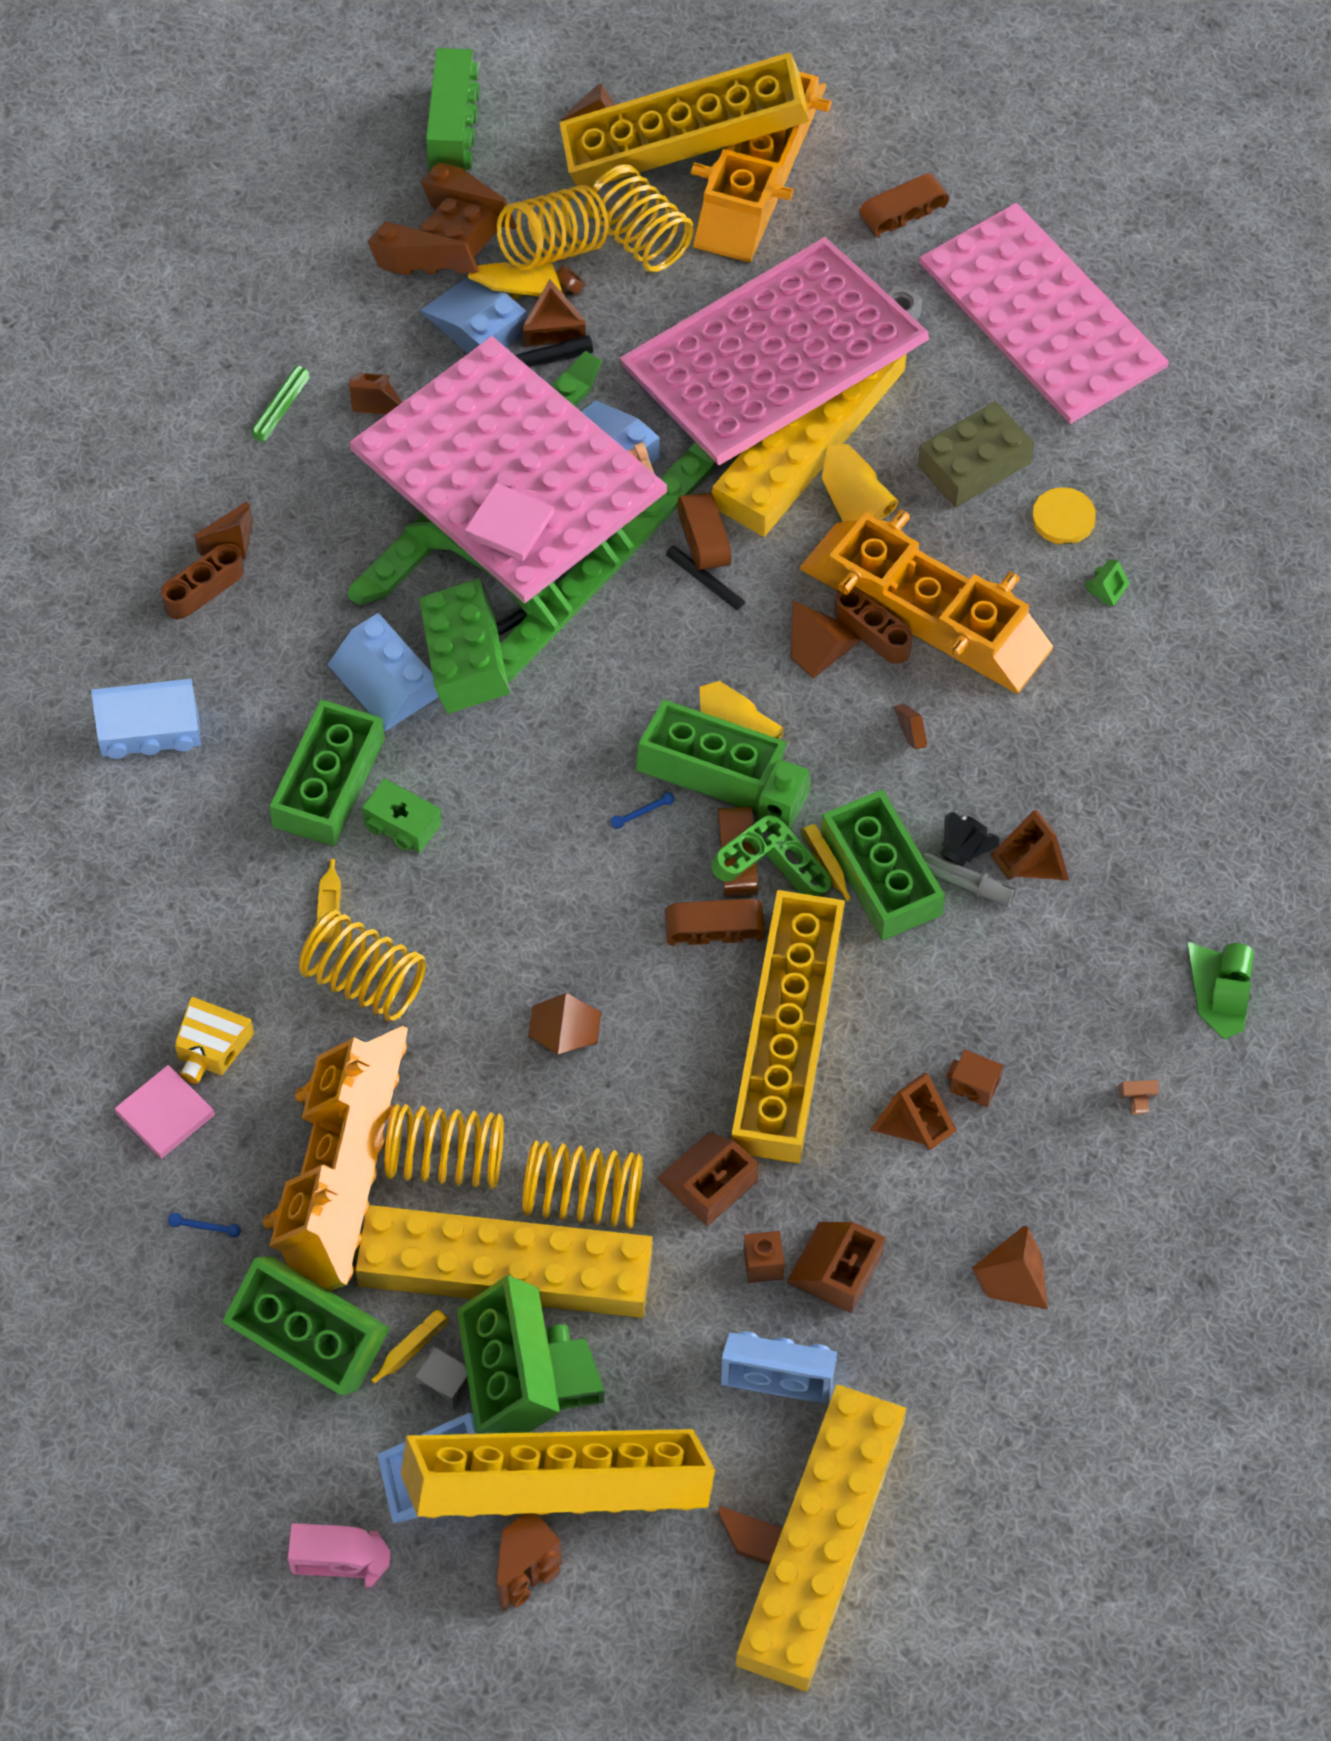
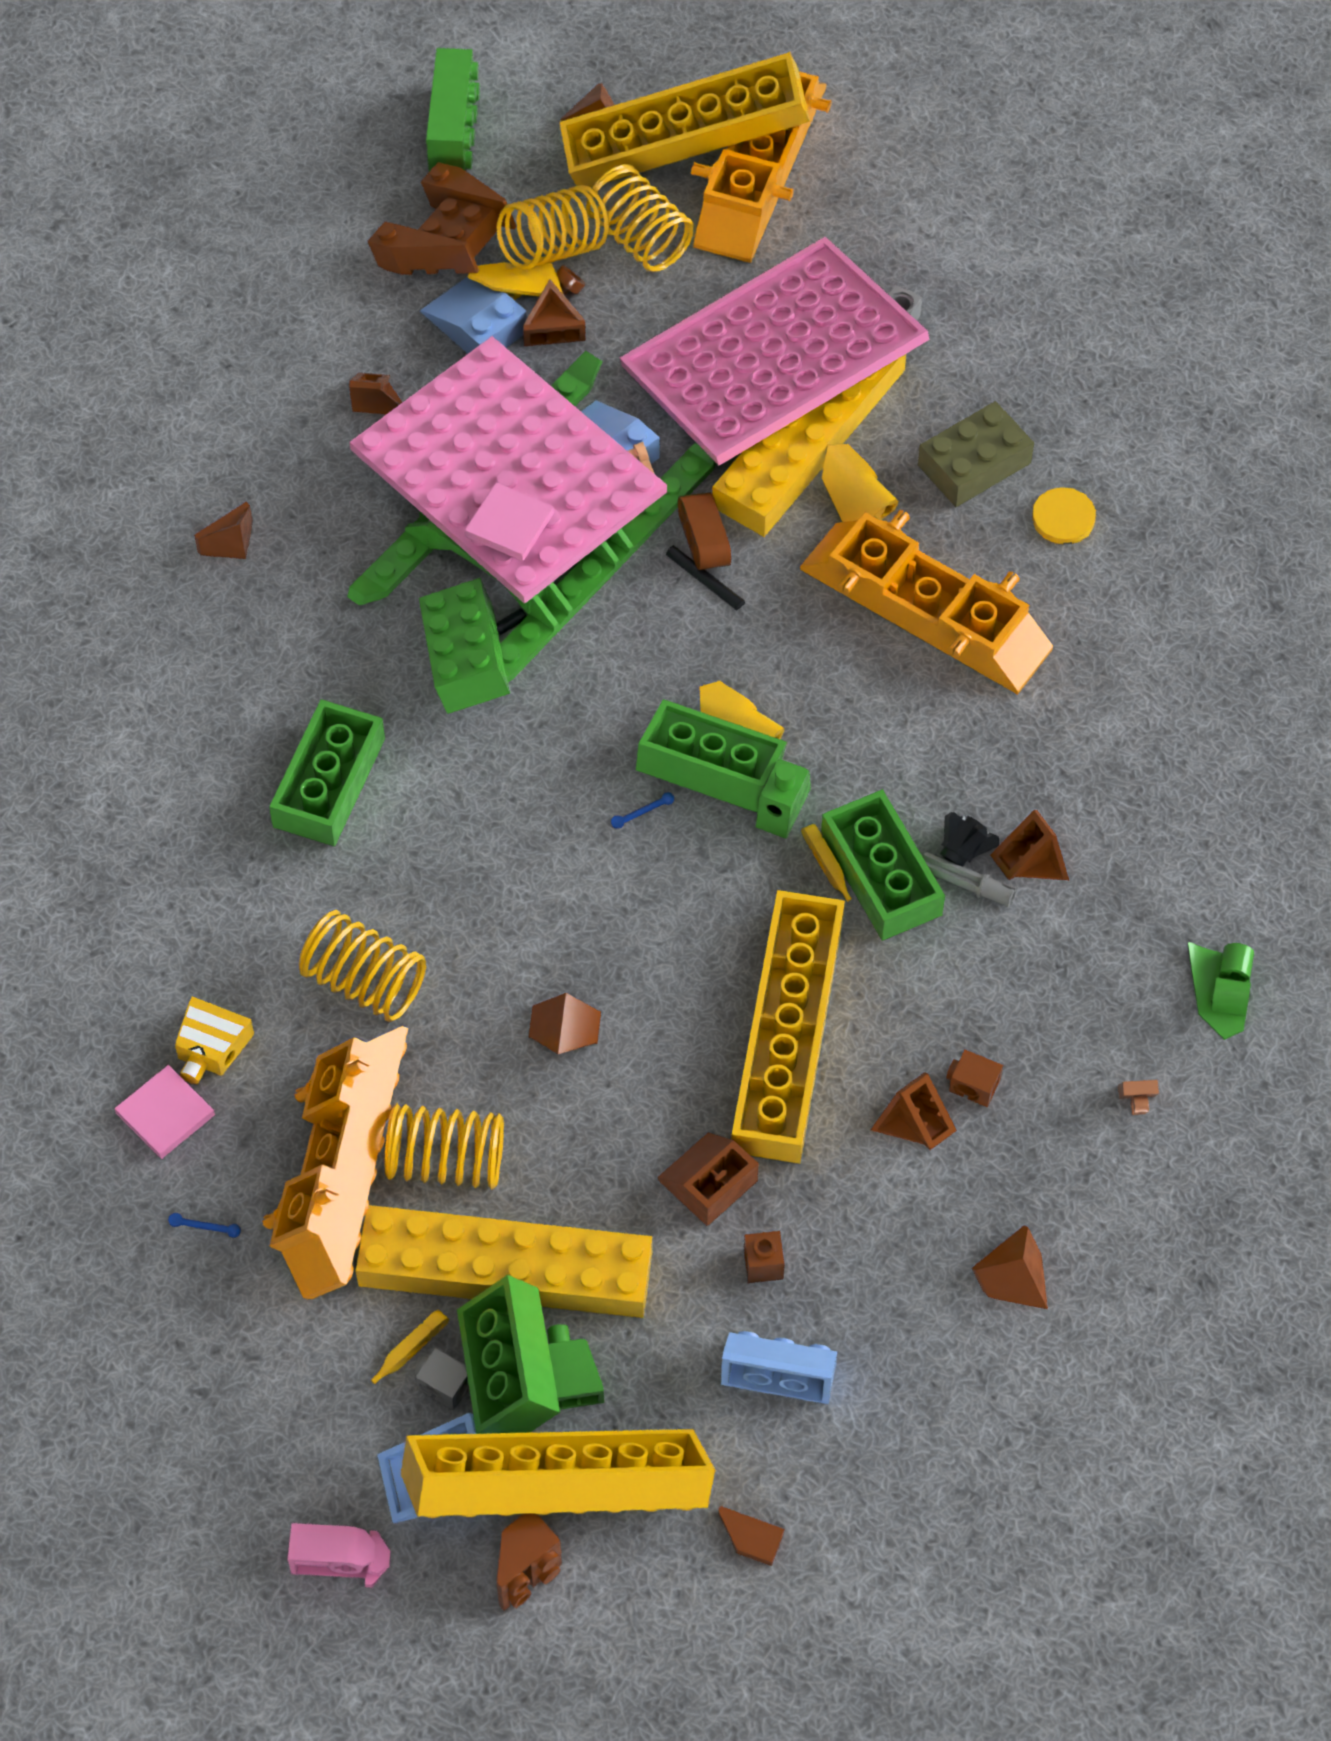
(146, 718): light blue slope -> none
(208, 568): dark orange beam -> none
(280, 403): bright green axle -> none
(306, 1325): bright green brick -> none
(329, 897): yellow piece -> none
(383, 672): light blue slope -> none
(401, 816): bright green brick -> none
(564, 350): black piece -> none
(620, 1175): yellow piece -> none
(714, 921): dark orange beam -> none
(732, 823): dark orange beam -> none
(774, 847): bright green beam -> none
(818, 639): dark orange slope -> none
(821, 1538): yellow brick -> none
(838, 1263): dark orange slope -> none
(880, 637): dark orange beam -> none
(903, 203): dark orange beam -> none
(912, 726): dark orange tile -> none
(1043, 312): bright pink plate -> none
(1108, 583): bright green tile -> none

